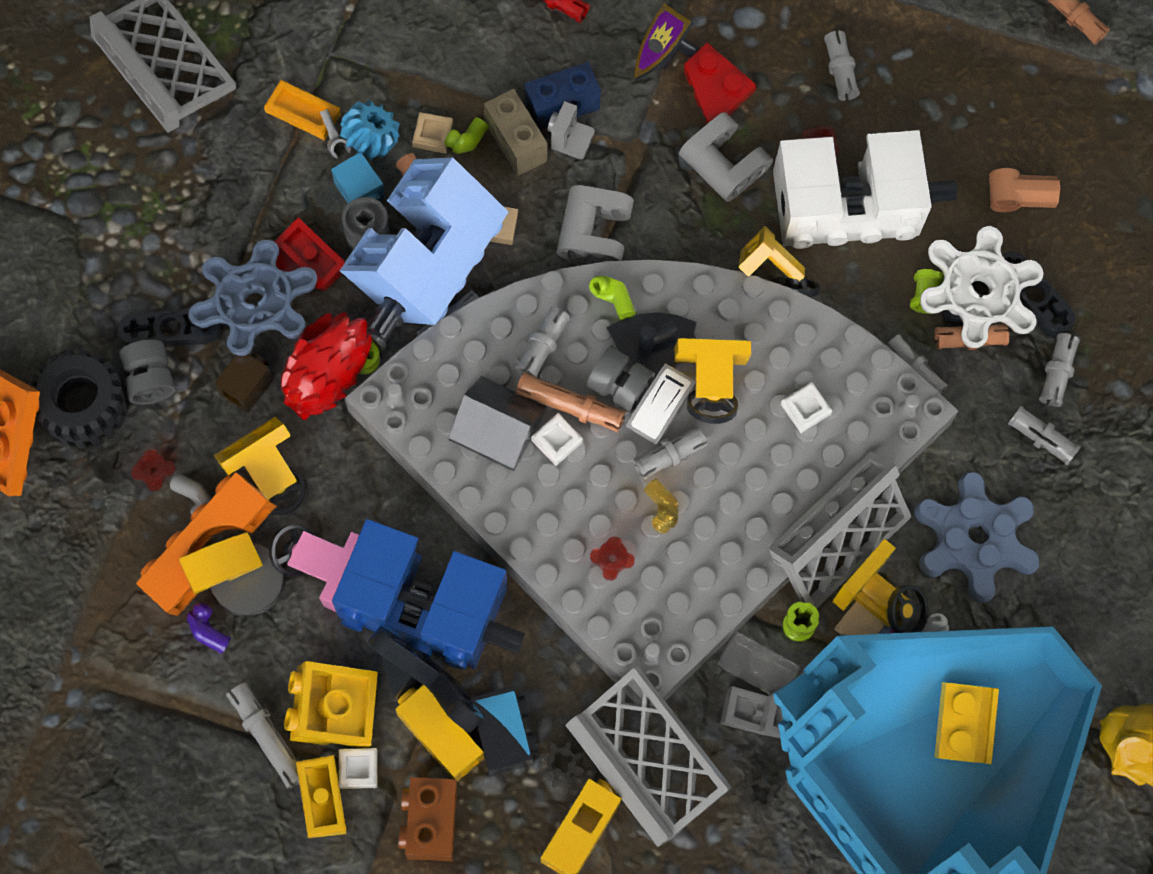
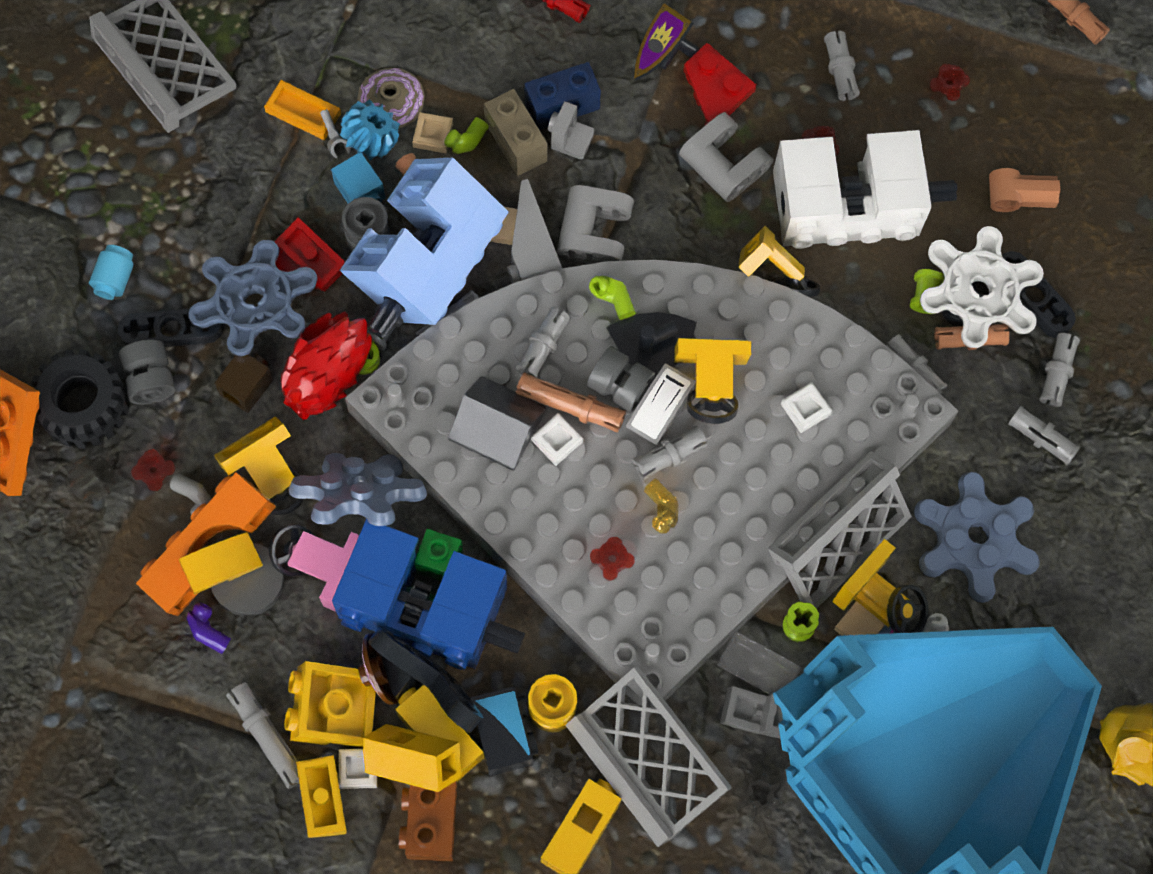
(111, 272): none -> medium azure brick
(357, 489): none -> sand blue plate
(373, 672): none -> reddish brown dish
(406, 101): none -> dish
(412, 757): none -> yellow brick
(435, 554): none -> green brick
(531, 246): none -> light grey slope
(552, 702): none -> yellow wheel
(950, 73): none -> clear red plate
(966, 723): yellow plate -> none

